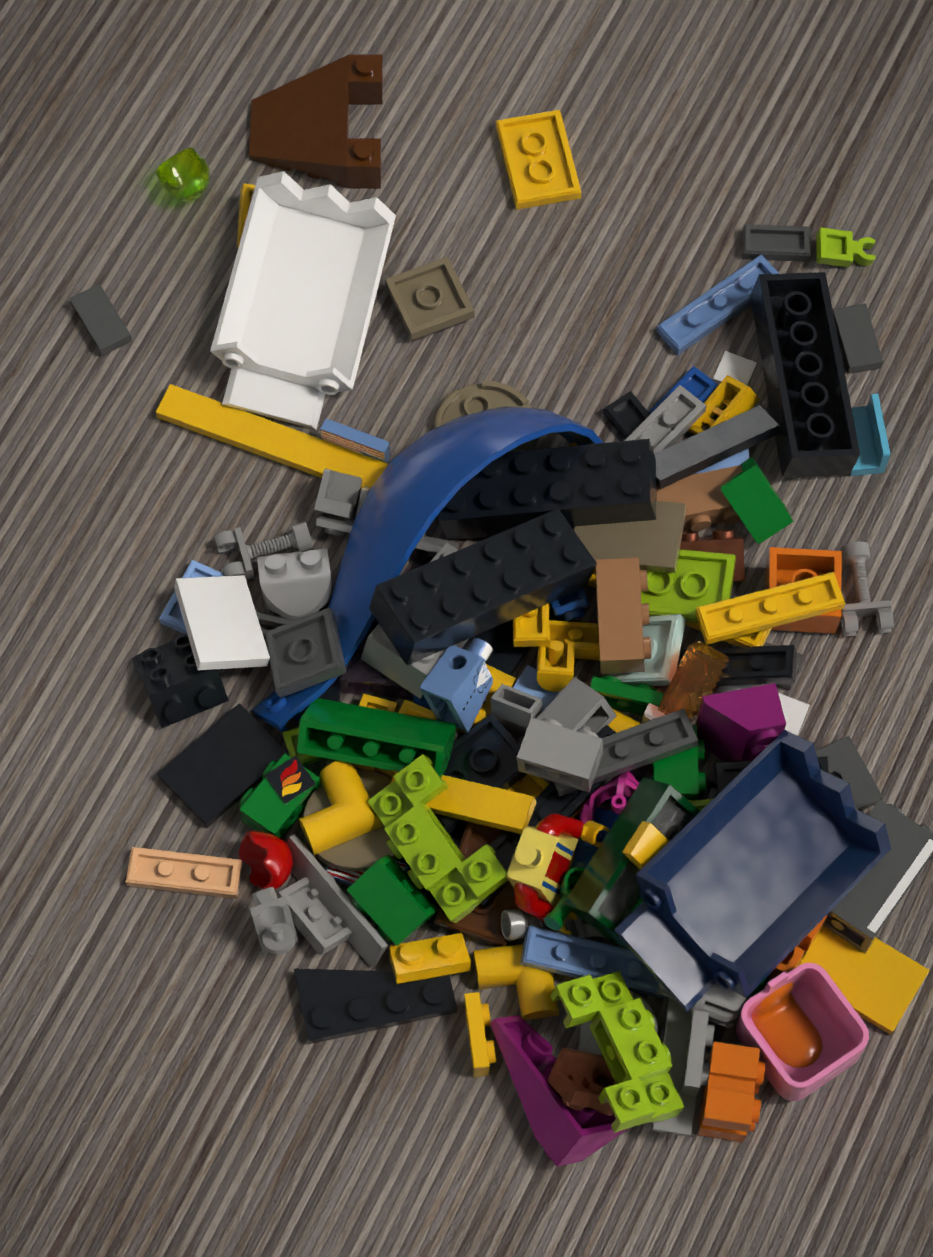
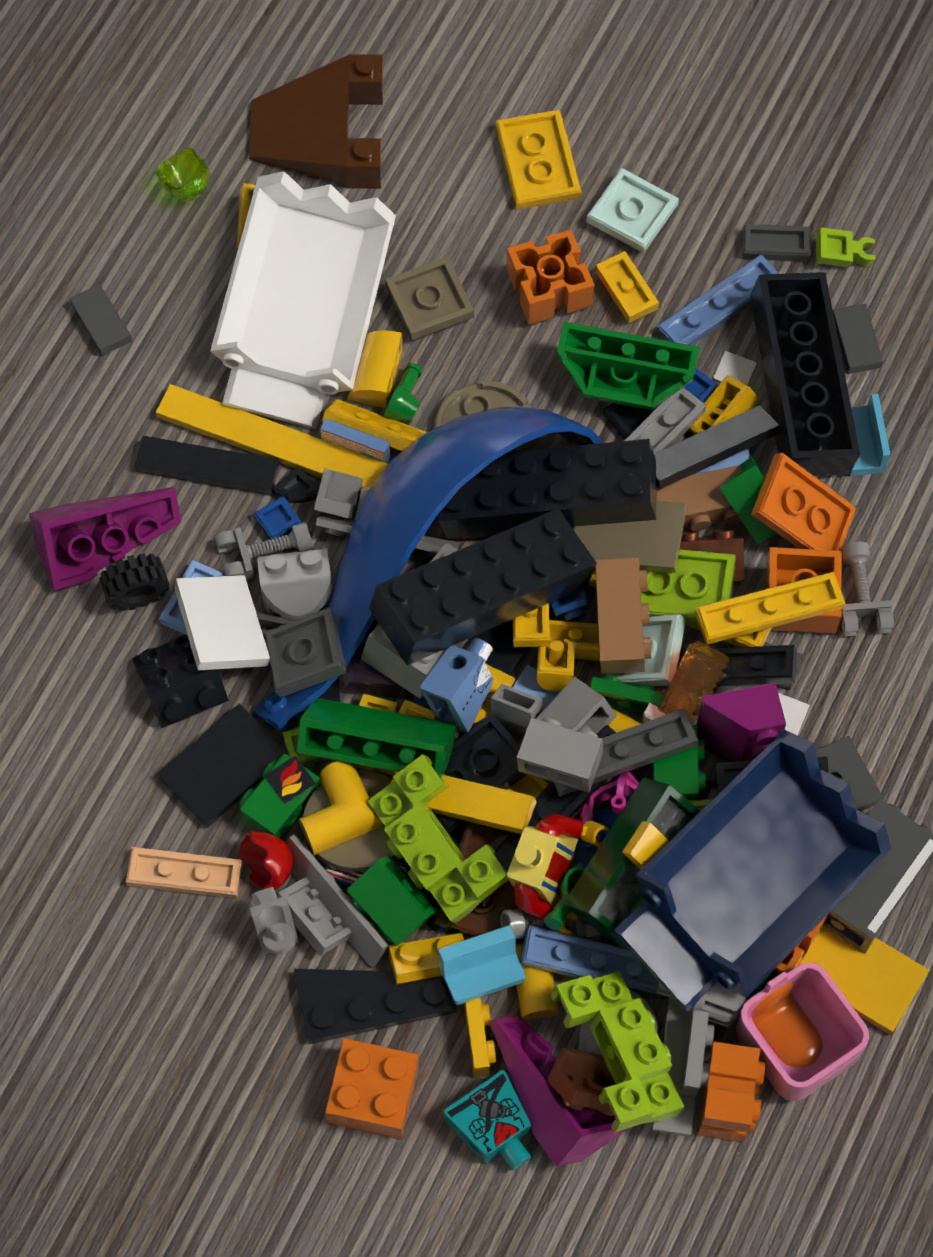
(91, 534): none -> magenta wedge
(134, 582): none -> black tyre
(207, 465): none -> black tile
(276, 518): none -> blue tile
(297, 487): none -> black tile
(372, 1088): none -> orange brick
(377, 368): none -> yellow brick
(395, 432): none -> yellow tile
(403, 404): none -> green bar
(481, 965): none -> medium azure panel
(491, 1121): none -> teal torso
(550, 277): none -> orange brick
(624, 365): none -> green wedge
(627, 287): none -> yellow plate
(632, 210): none -> light aqua plate
(802, 507): none -> orange tile

